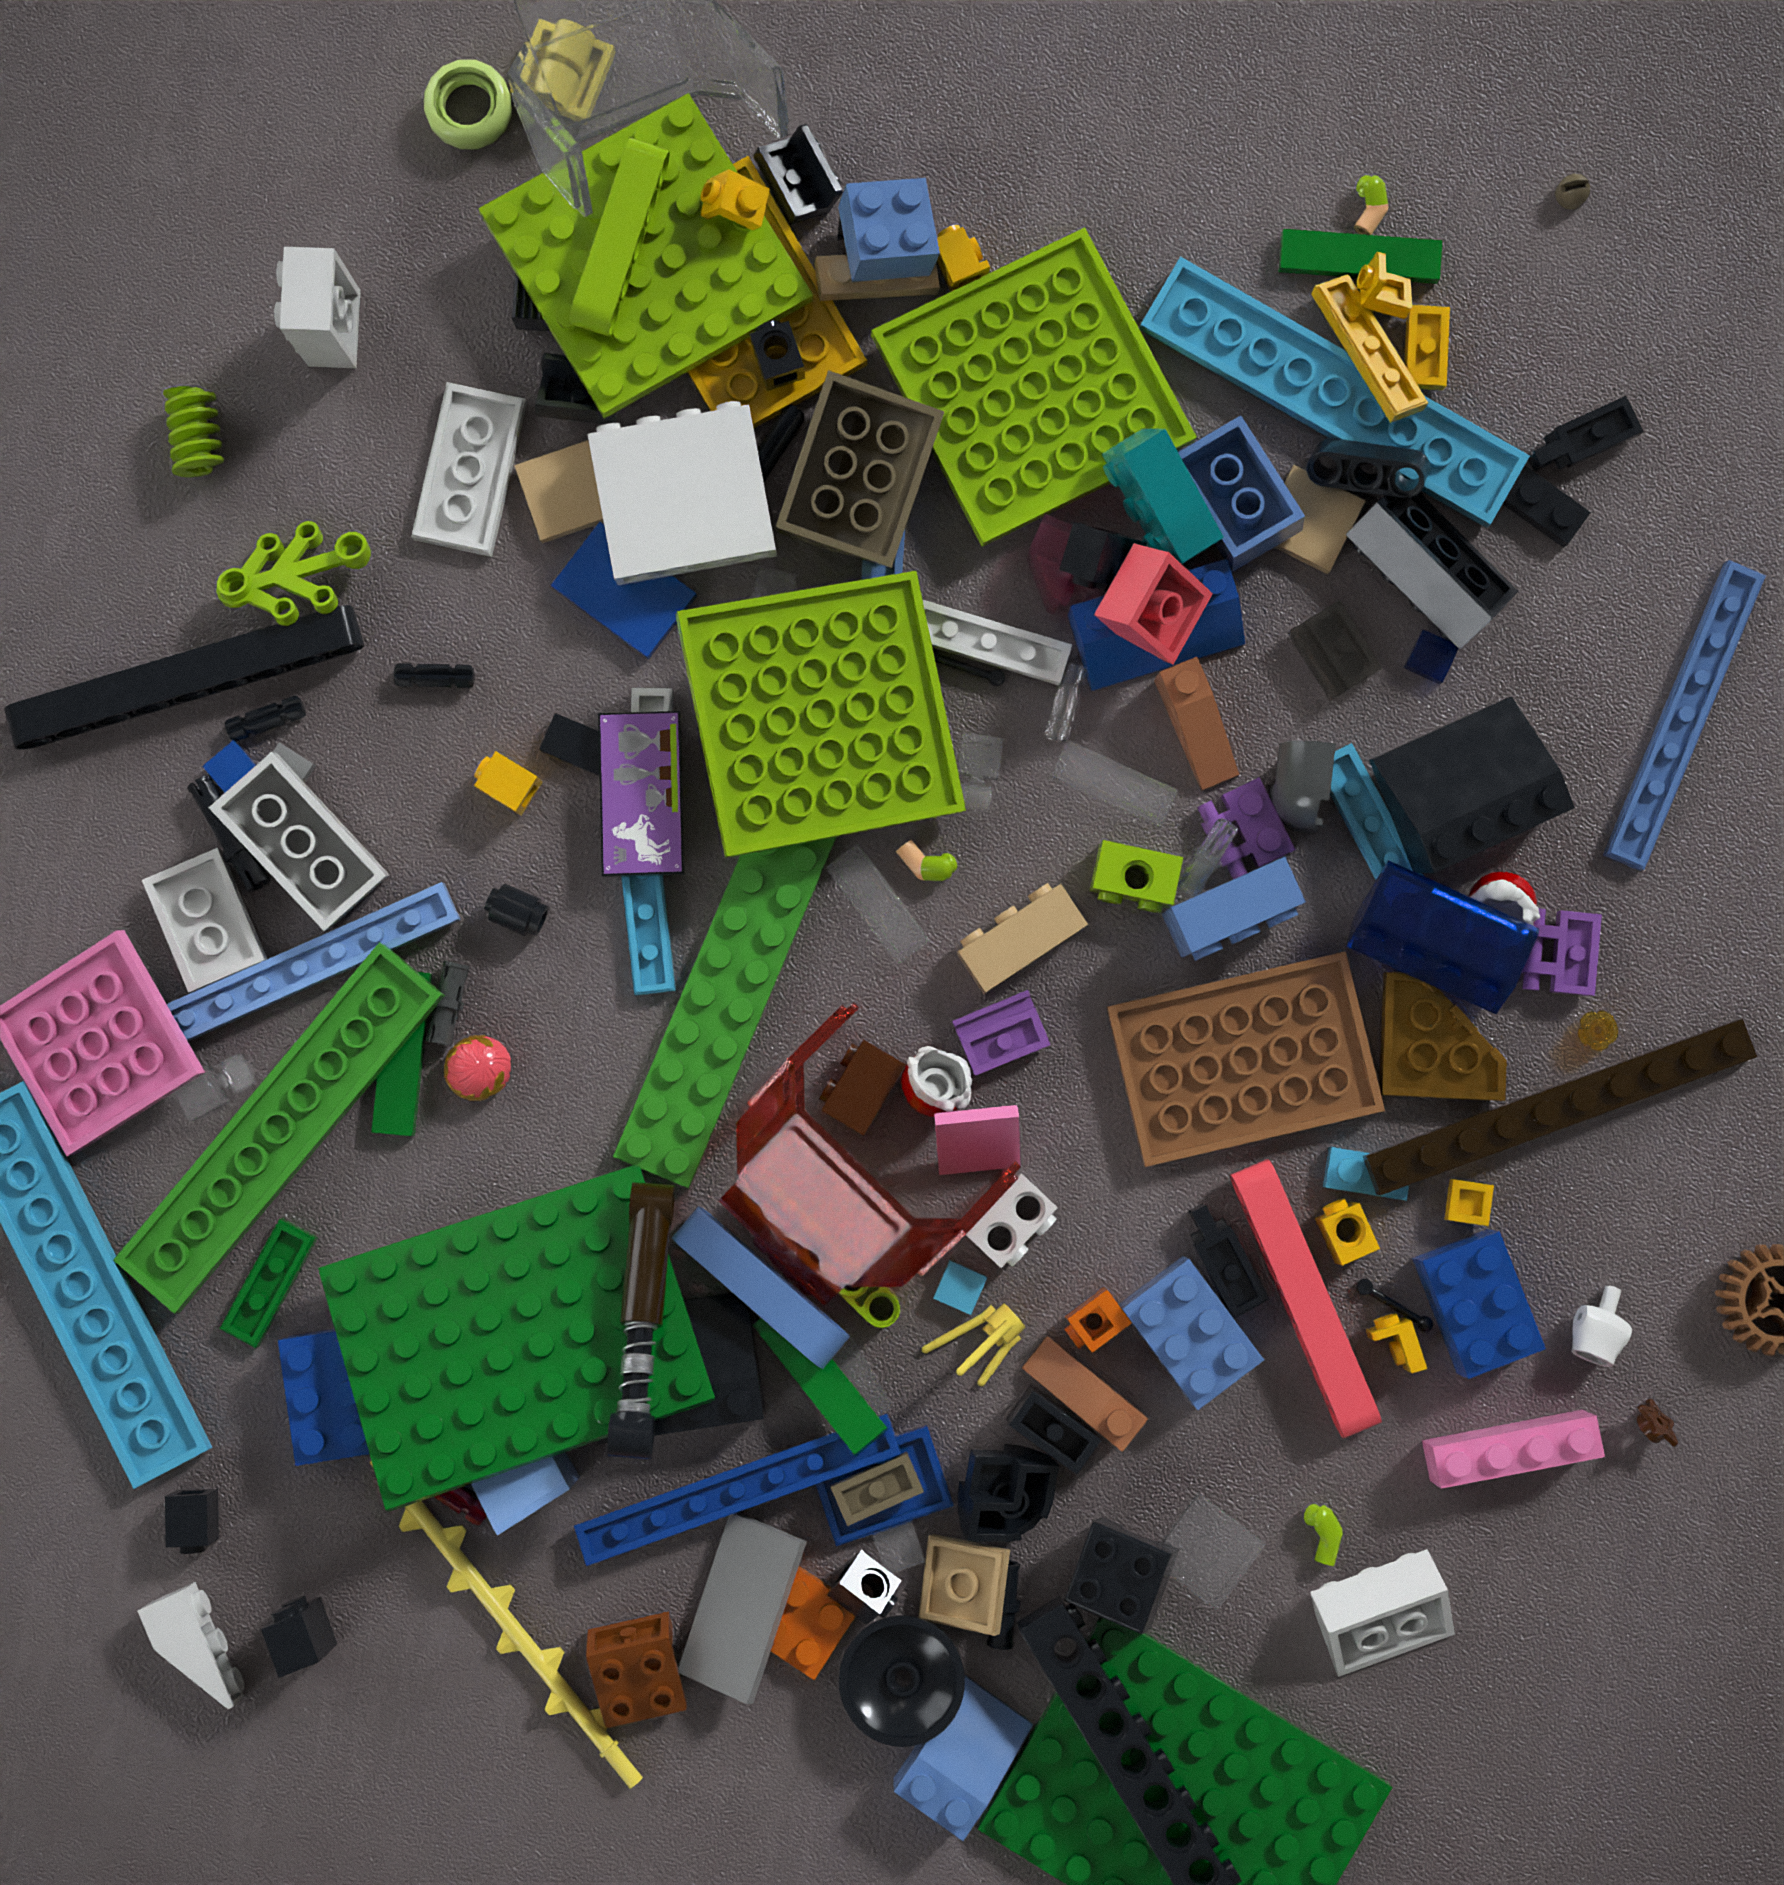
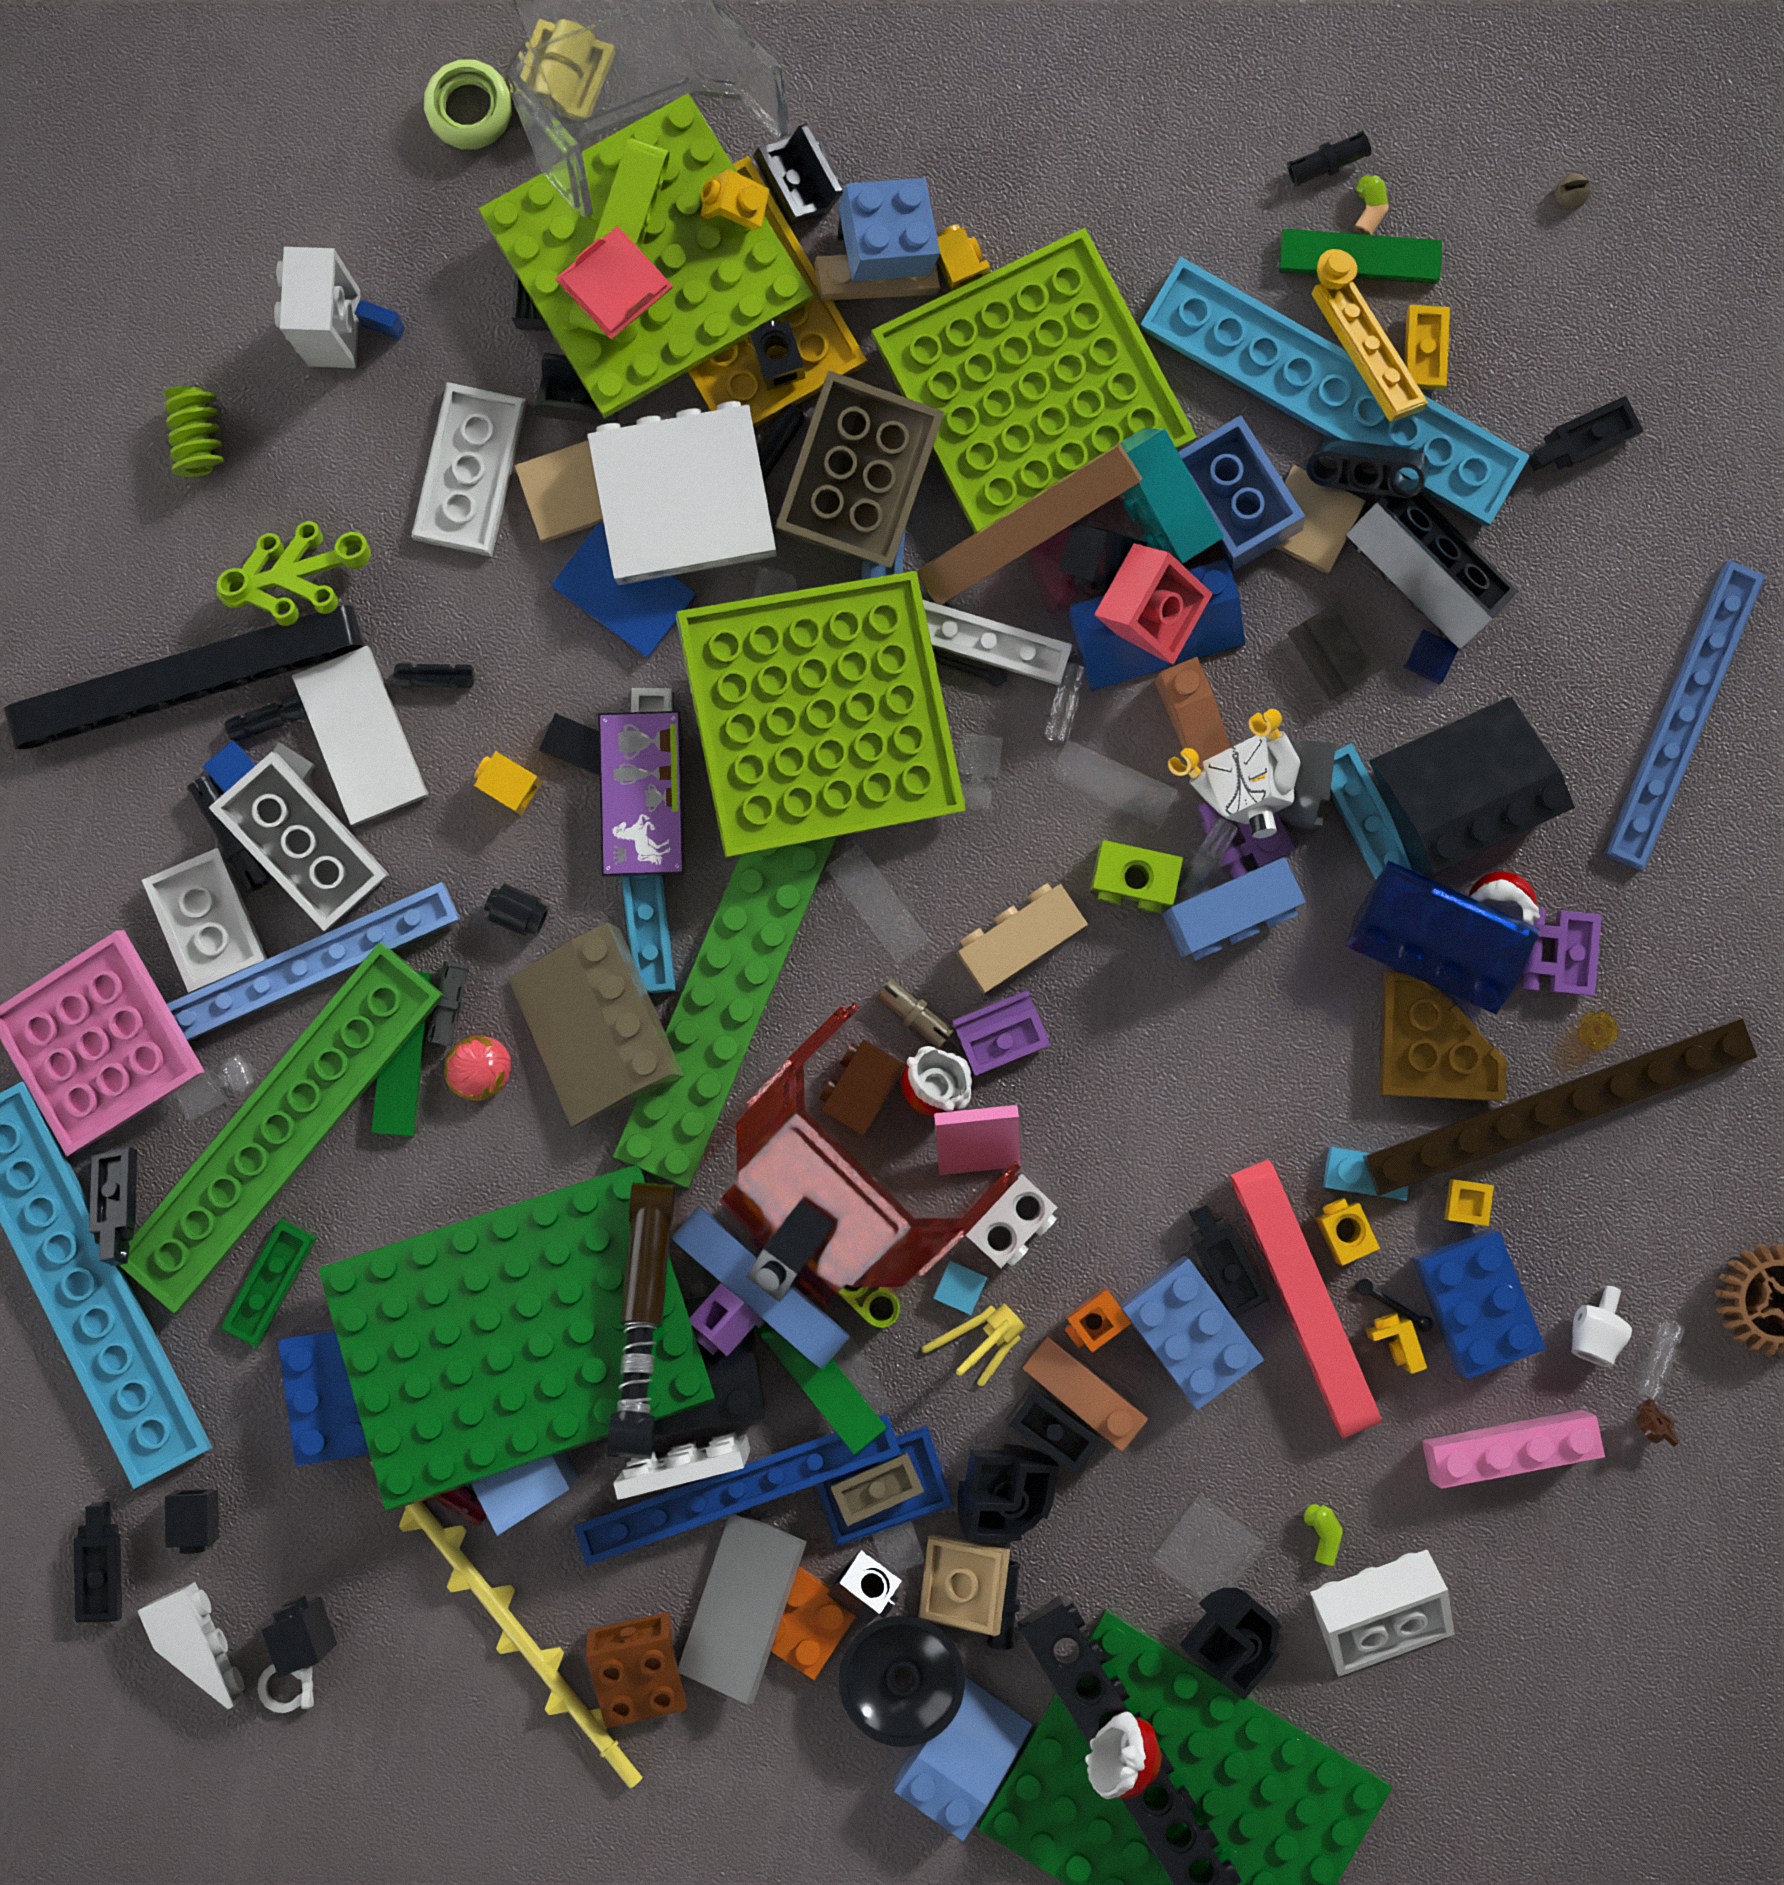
(97, 1567): none -> black hinge
(113, 1203): none -> black hinge
(304, 1699): none -> white piece
(360, 736): none -> white tile
(379, 319): none -> blue tile
(595, 1024): none -> dark tan slope
(613, 282): none -> coral piece
(683, 1465): none -> white plate
(723, 1321): none -> medium lavender brick
(791, 1250): none -> black slope
(914, 1013): none -> dark tan pin
(927, 867): arm -> none
(1029, 524): none -> medium nougat tile
(1121, 1575): black piece -> none
(1123, 1757): none -> white hair
(1234, 1639): none -> black brick
(1245, 1059): medium nougat plate -> none
(1248, 779): none -> white torso
(1329, 158): none -> black pin
(1336, 269): none -> yellow plate
(1383, 290): yellow bracket -> none
(1545, 507): black plate -> none
(1660, 1359): none -> clear axle

